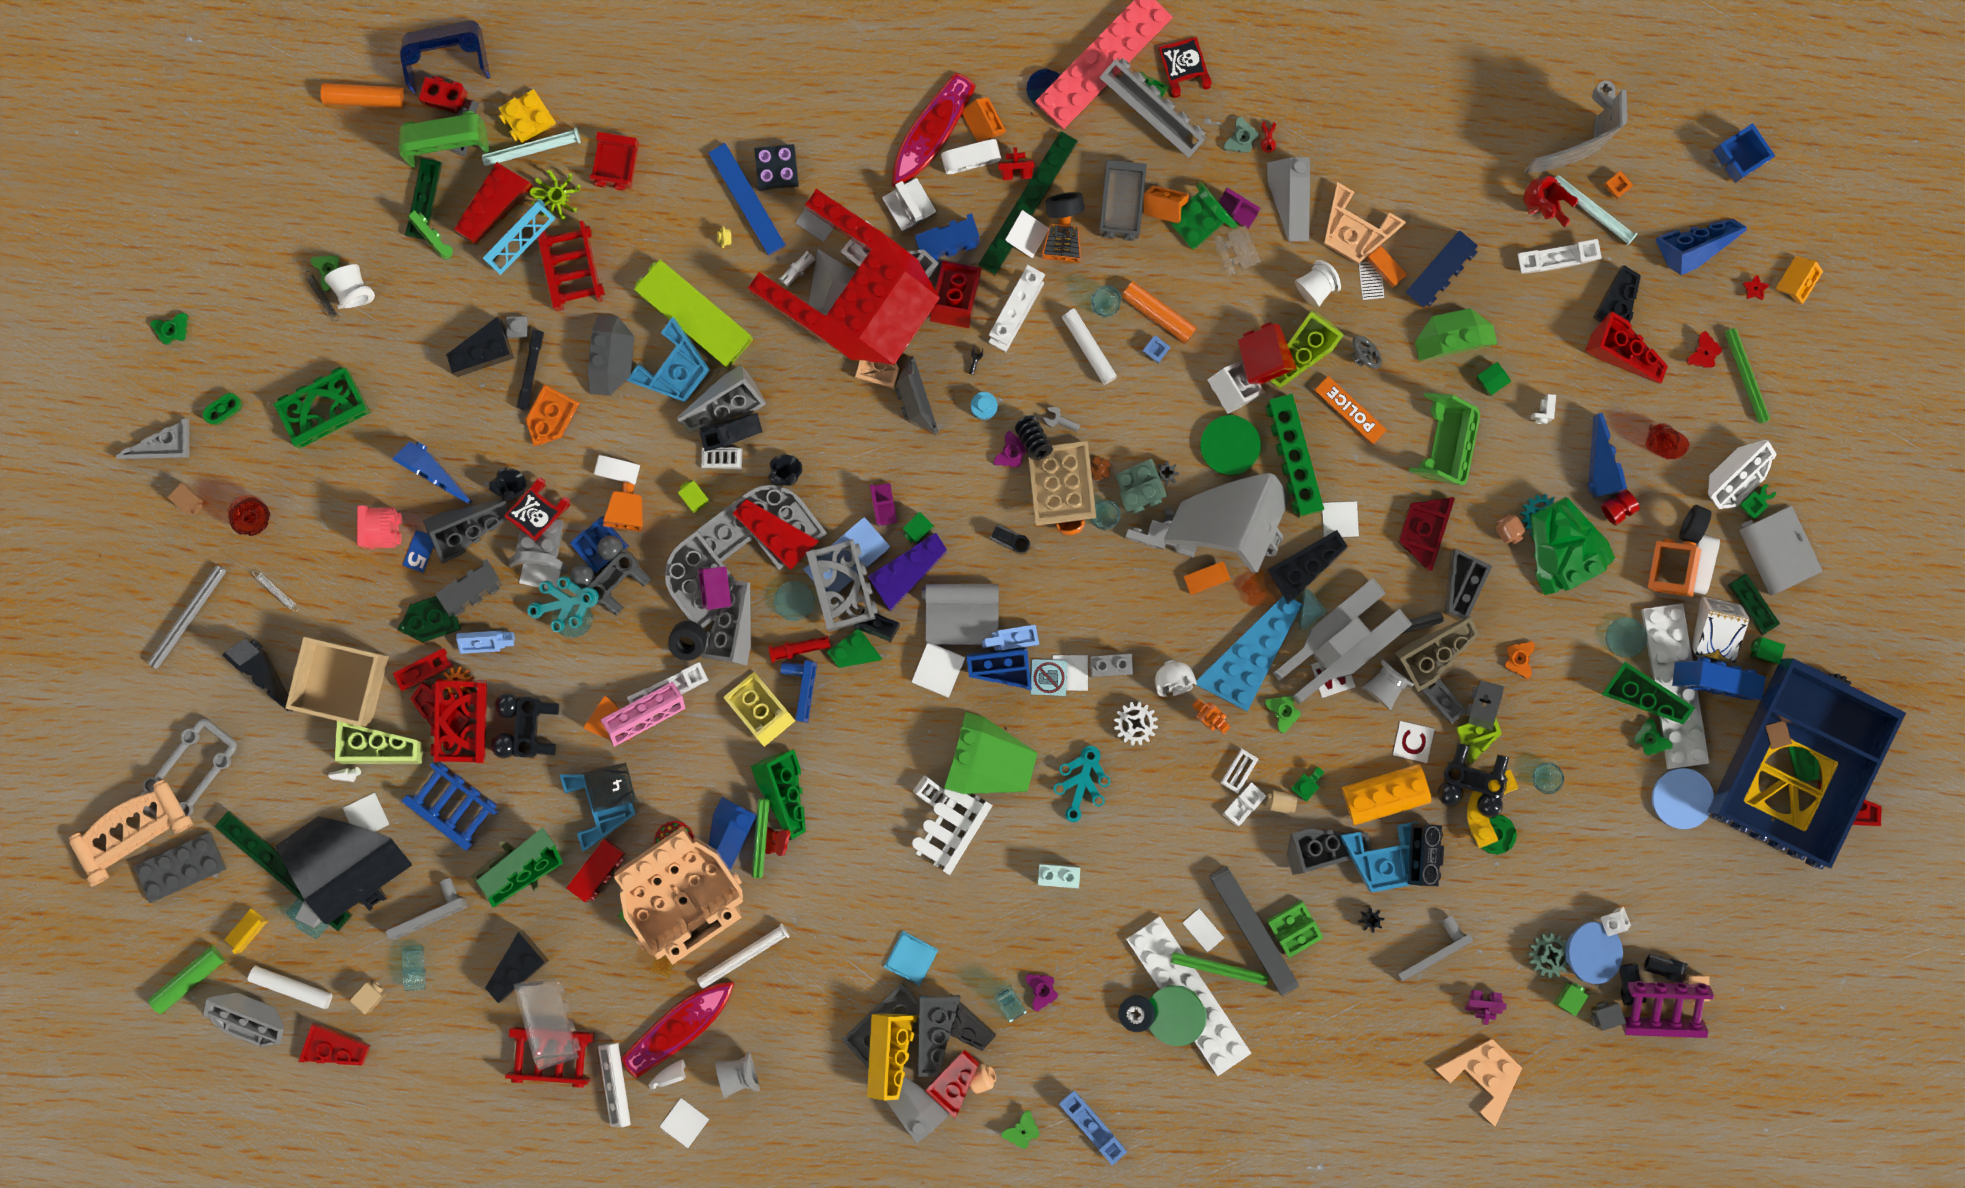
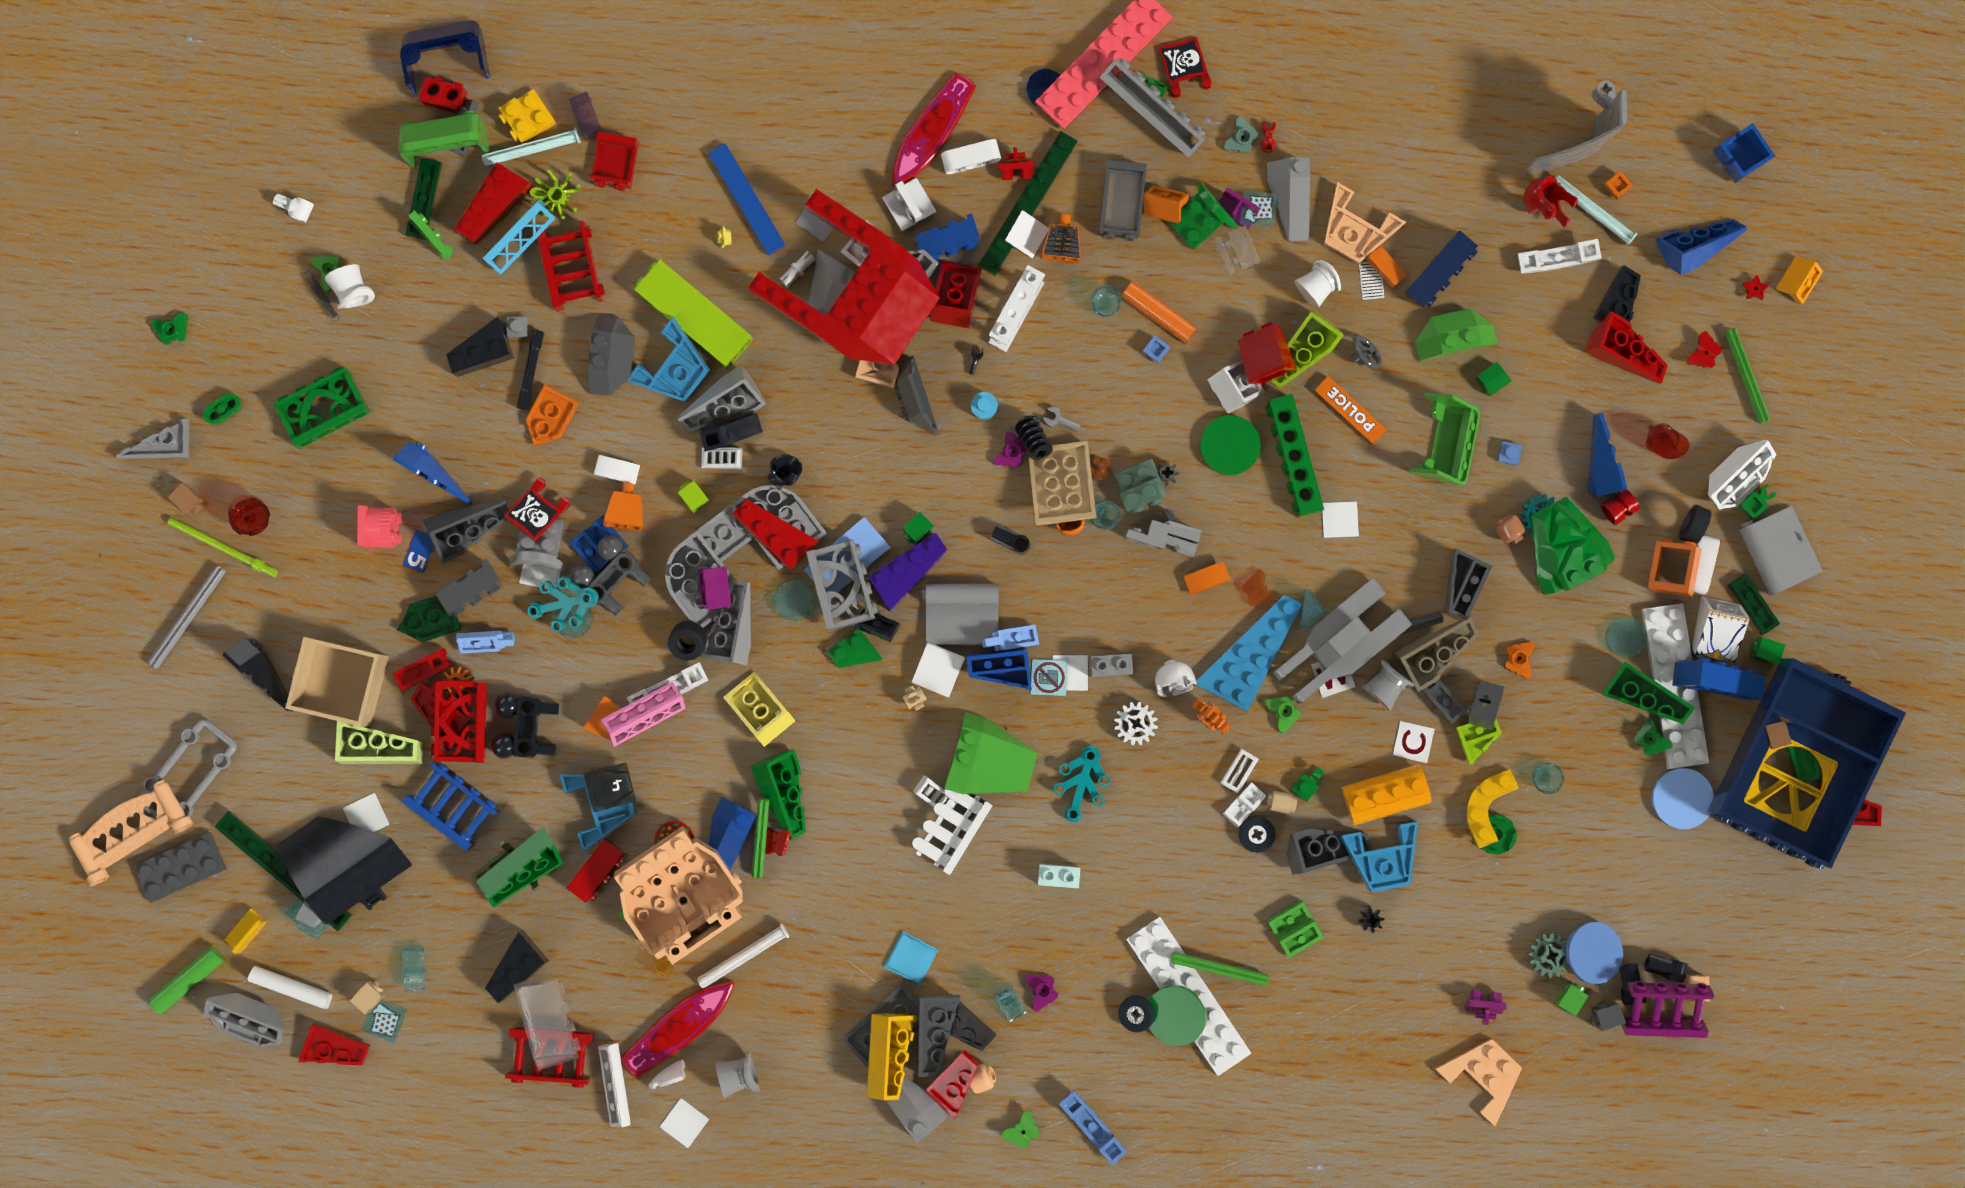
(256, 564): none -> lime bar
(275, 592): white piece -> none
(297, 208): none -> white axle
(345, 774): white bar -> none
(362, 95): orange brick -> none
(385, 1021): none -> clear light blue sticker
(453, 905): light grey piece -> none
(508, 484): black hair -> none
(585, 115): none -> panel
(776, 167): black brick -> none
(789, 650): red pin -> none
(808, 674): blue piece -> none
(883, 504): magenta panel -> none
(914, 698): none -> tan gear
(983, 120): orange panel -> none
(1064, 205): black tyre -> none
(1089, 346): white brick -> none
(1203, 930): white sticker -> none
(1234, 518): light grey panel -> none
(1253, 844): none -> black bush
(1254, 931): dark grey beam -> none
(1267, 213): none -> clear light blue sticker
(1302, 568): black wing -> none
(1425, 529): dark red wing -> none
(1425, 854): black piece -> none
(1451, 791): black piece -> none
(1459, 942): light grey piece -> none
(1509, 453): none -> medium blue plate
(1547, 405): white bracket -> none
(1616, 922): white bracket -> none

